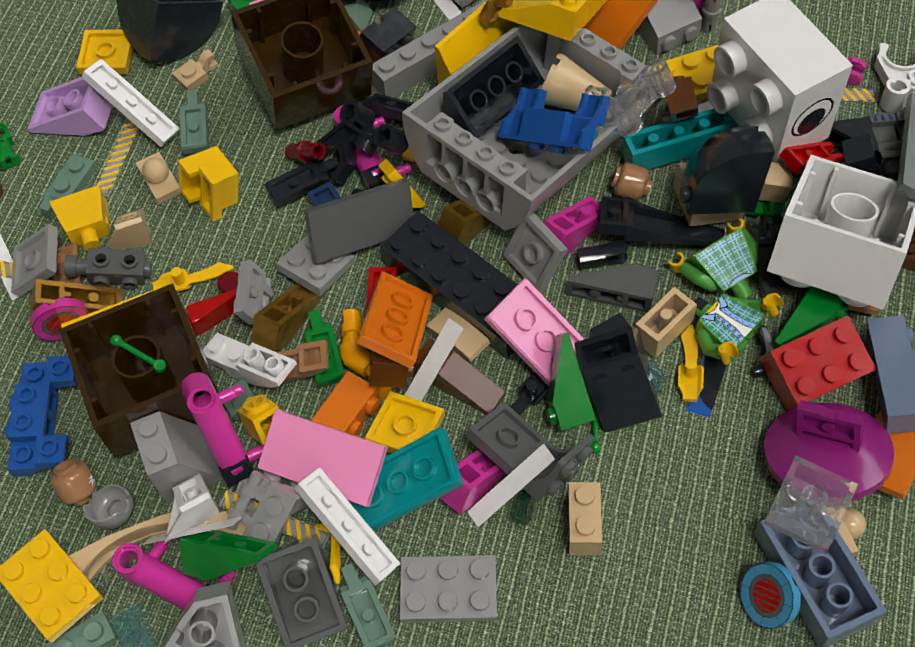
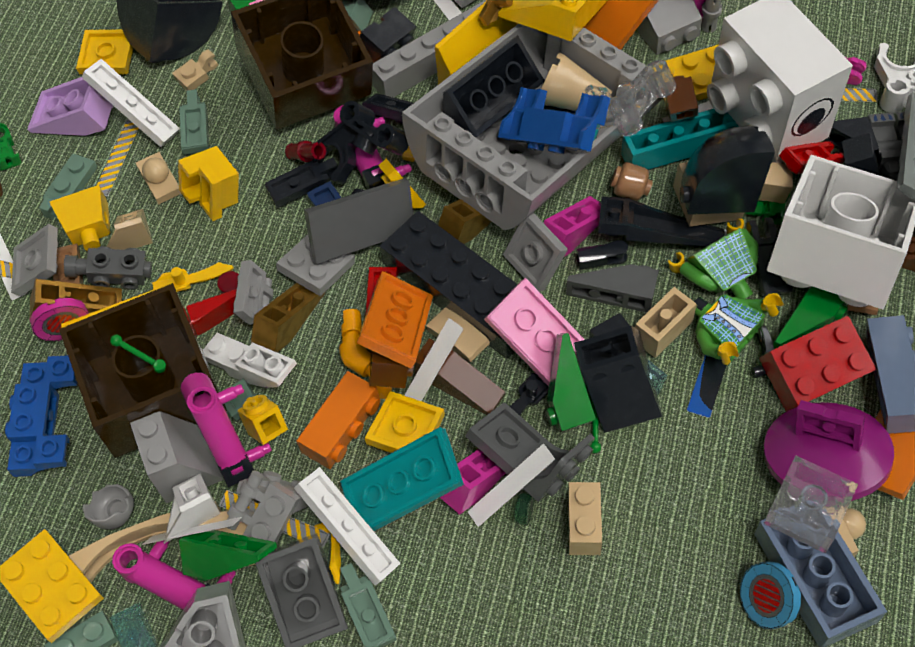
(73, 482): medium nougat head -> none
(301, 446): bright pink tile -> none
(310, 360): medium nougat slope -> none
(321, 331): green hinge -> none
(448, 589): light grey plate -> none
(690, 375): yellow piece -> none

